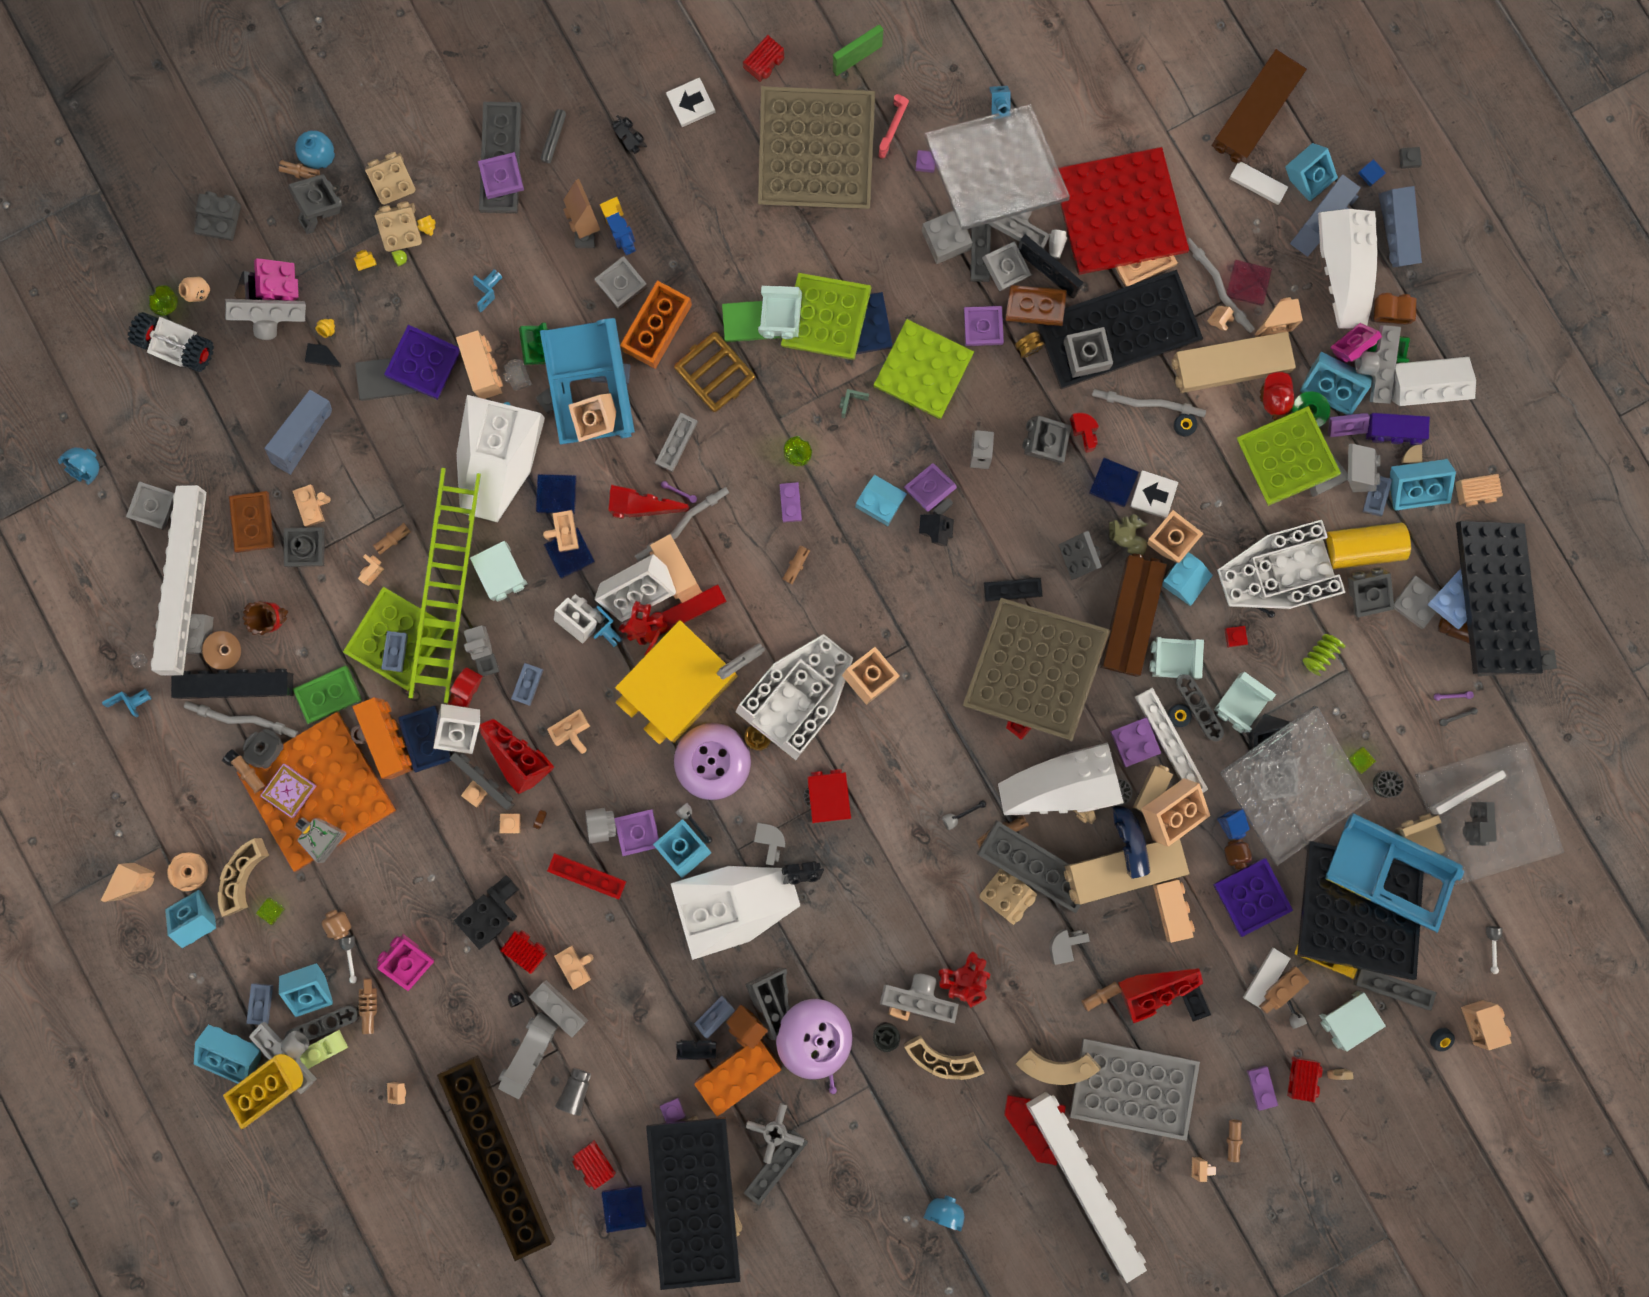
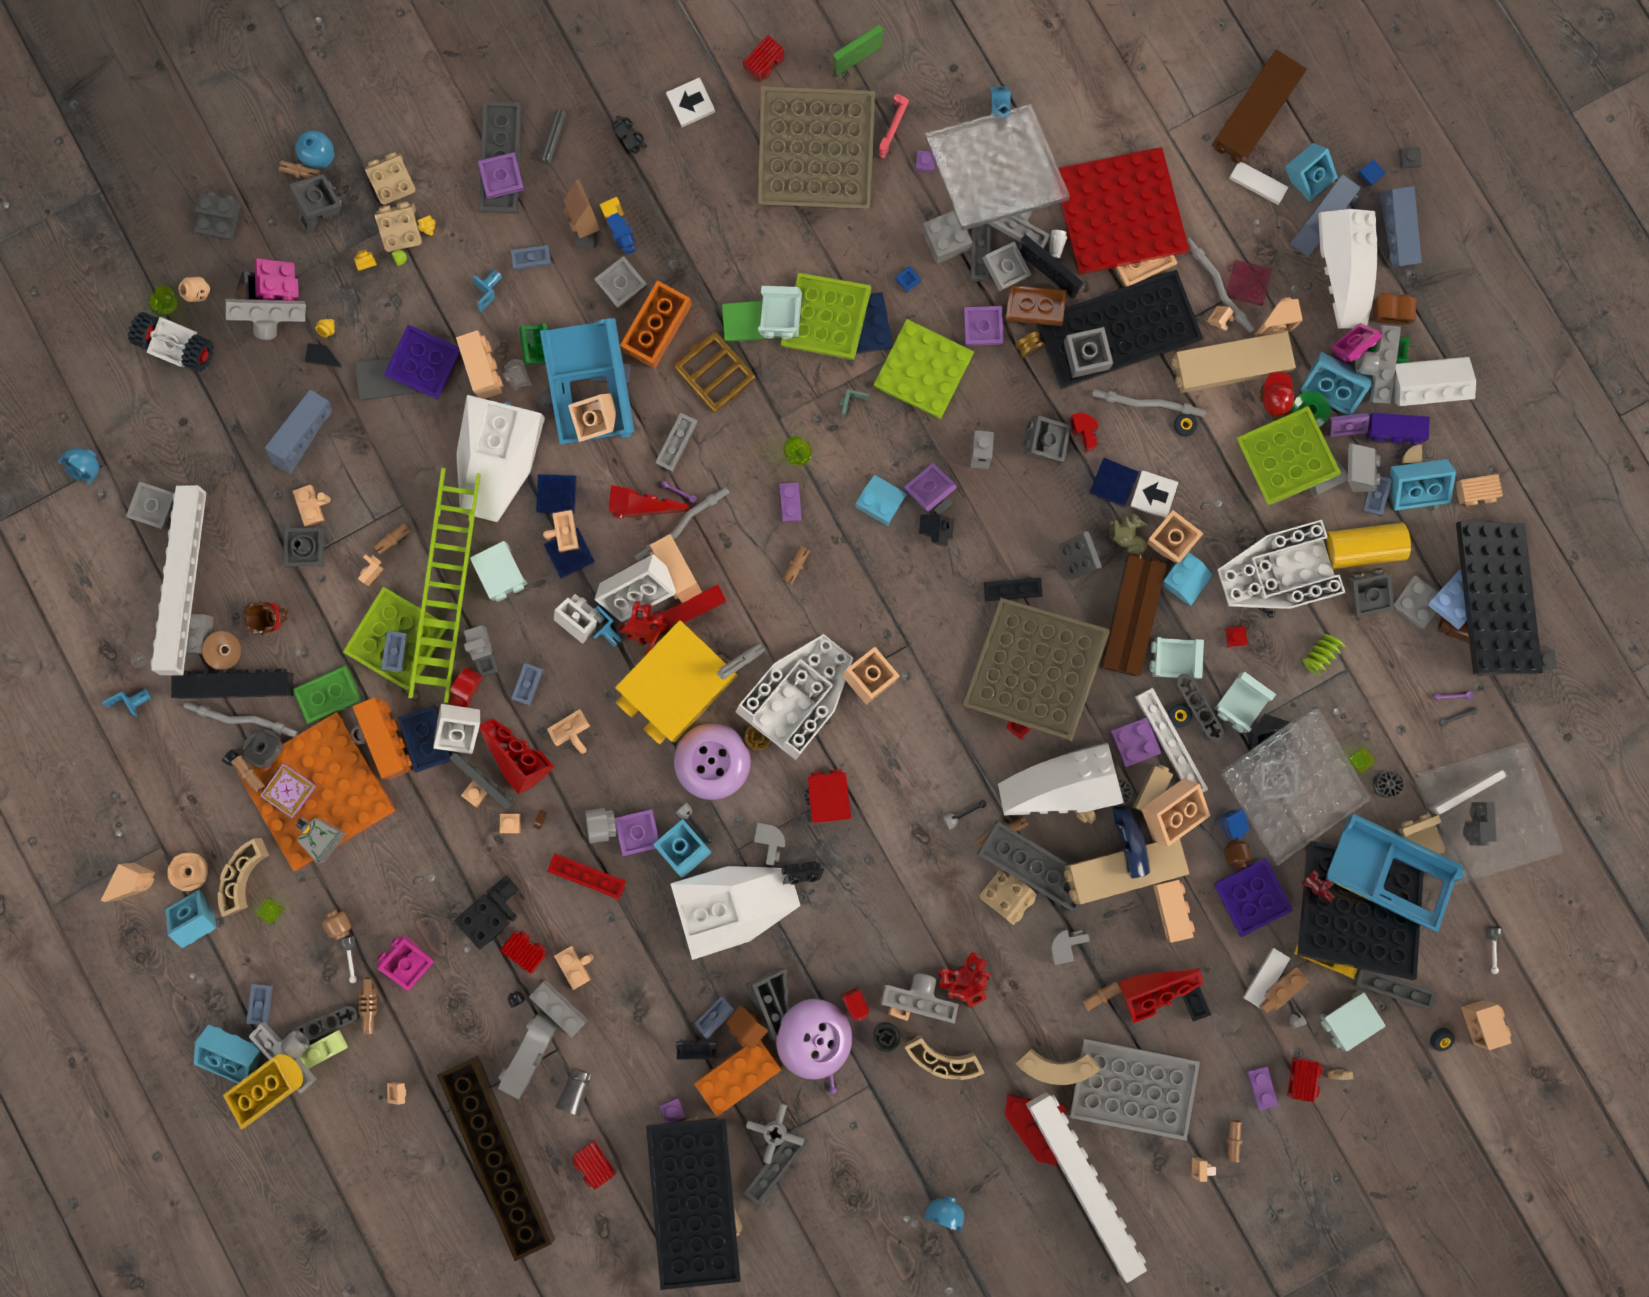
(251, 522): dark orange tile -> none
(305, 990): medium azure slope -> none
(531, 257): none -> sand blue plate
(624, 1208): clear blue plate -> none
(856, 1004): none -> red brick
(908, 279): none -> blue tile
(1319, 886): none -> dark red piece

